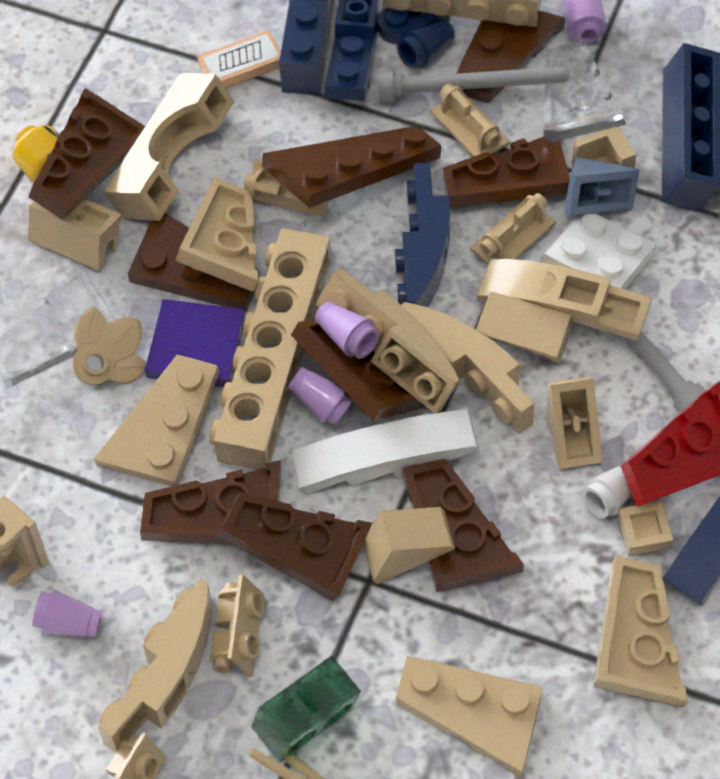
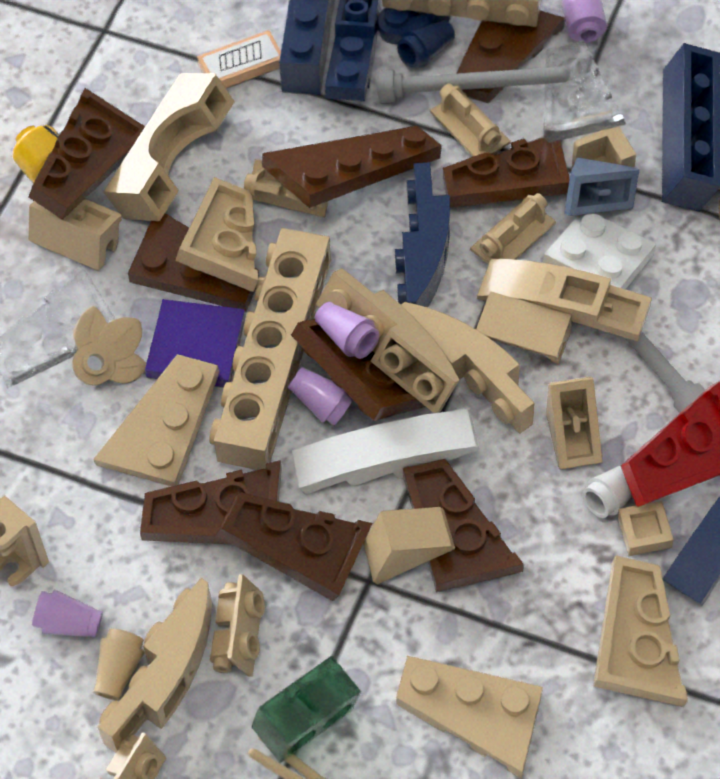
(117, 661): none -> tan cone

